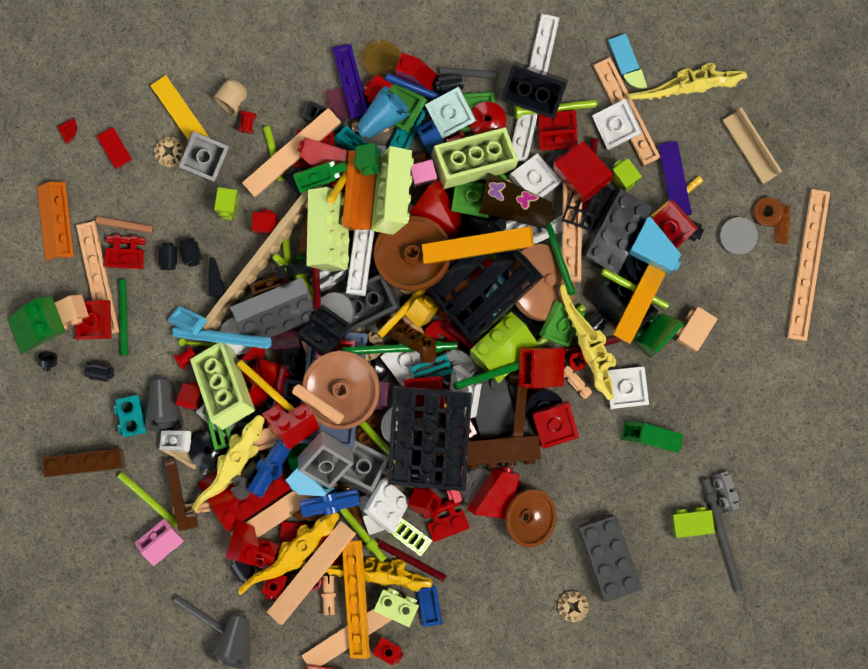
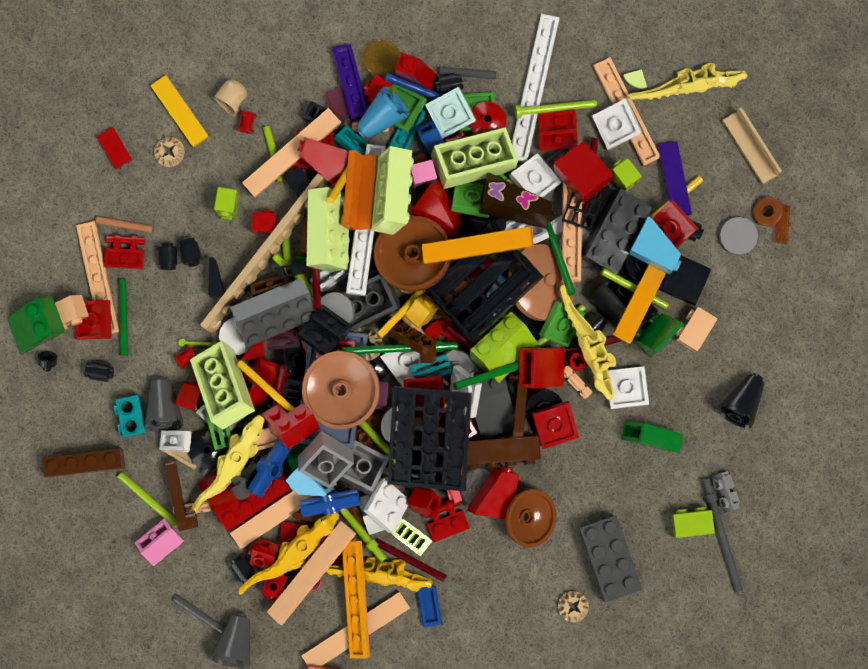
(55, 220): orange panel -> none
(68, 130): red tile -> none
(187, 320): medium azure tile -> none
(203, 156): light grey brick -> none
(225, 337): medium azure axle -> none
(243, 544): red slope -> none
(318, 404): light nougat axle -> none
(319, 175): green hinge -> none
(328, 595): light nougat pin -> none
(368, 159): green brick -> none
(388, 651): red brick -> none
(396, 607): yellowish green brick -> none
(534, 90): black slope -> none
(623, 54): medium azure tile -> none
(686, 281): none -> black slope
(743, 401): none -> black cone
(808, 265): light nougat tile -> none

